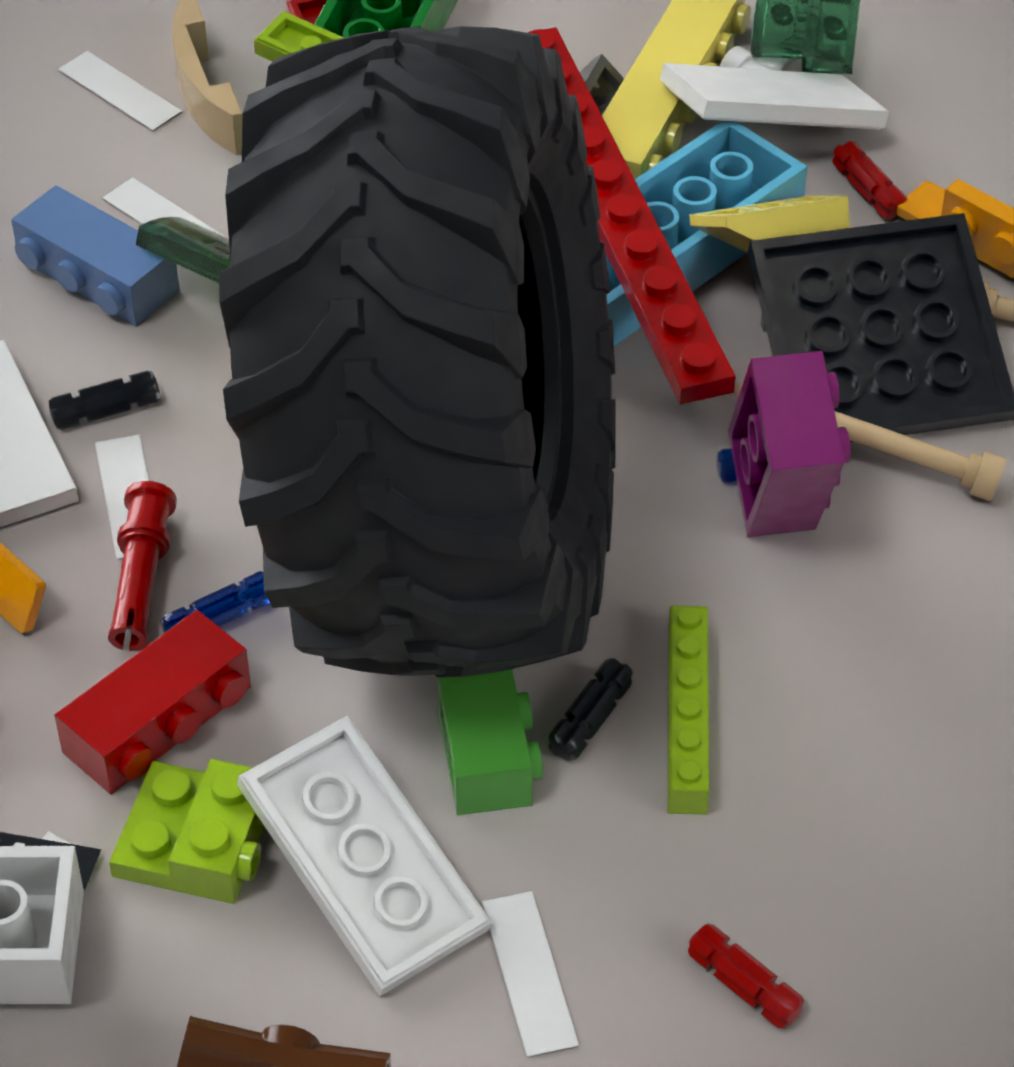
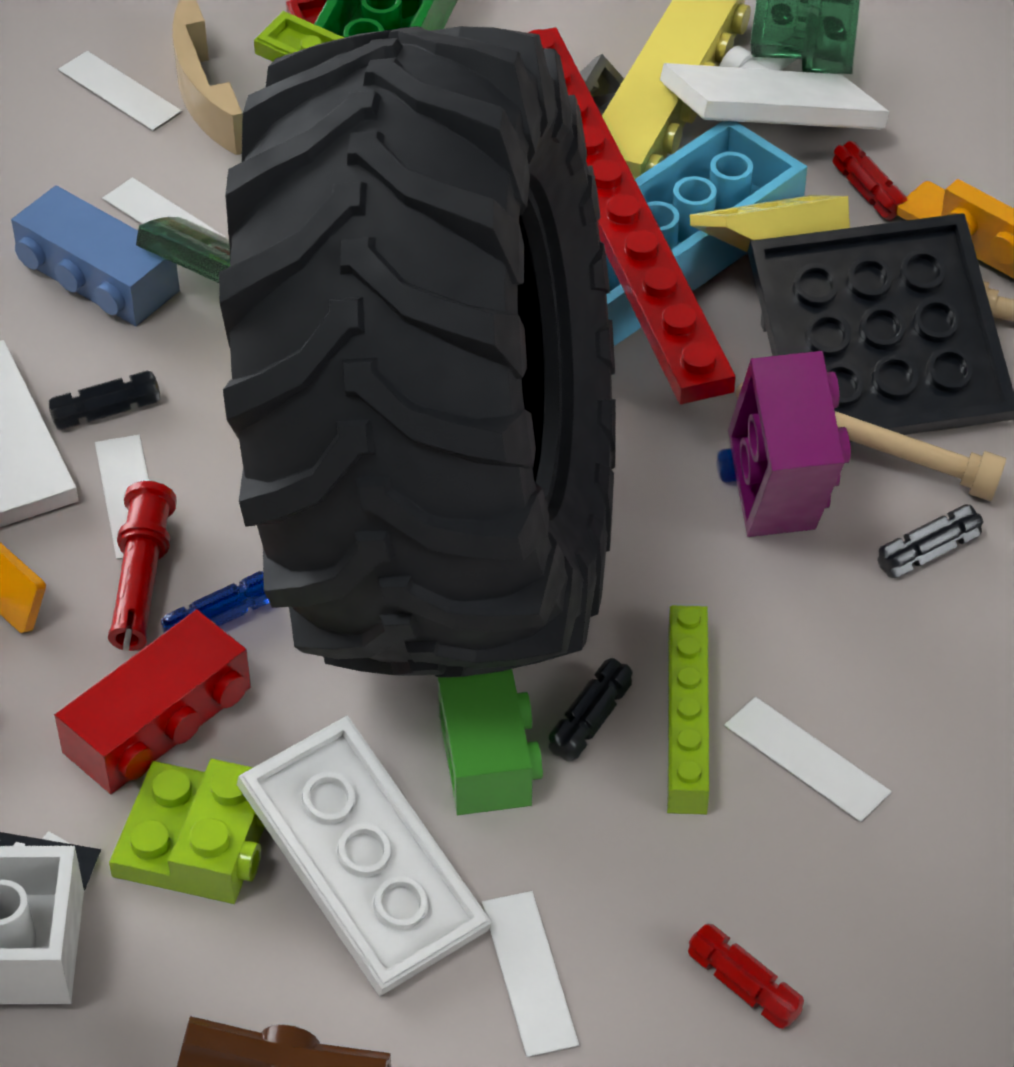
(808, 759): none -> white sticker
(930, 540): none -> black axle

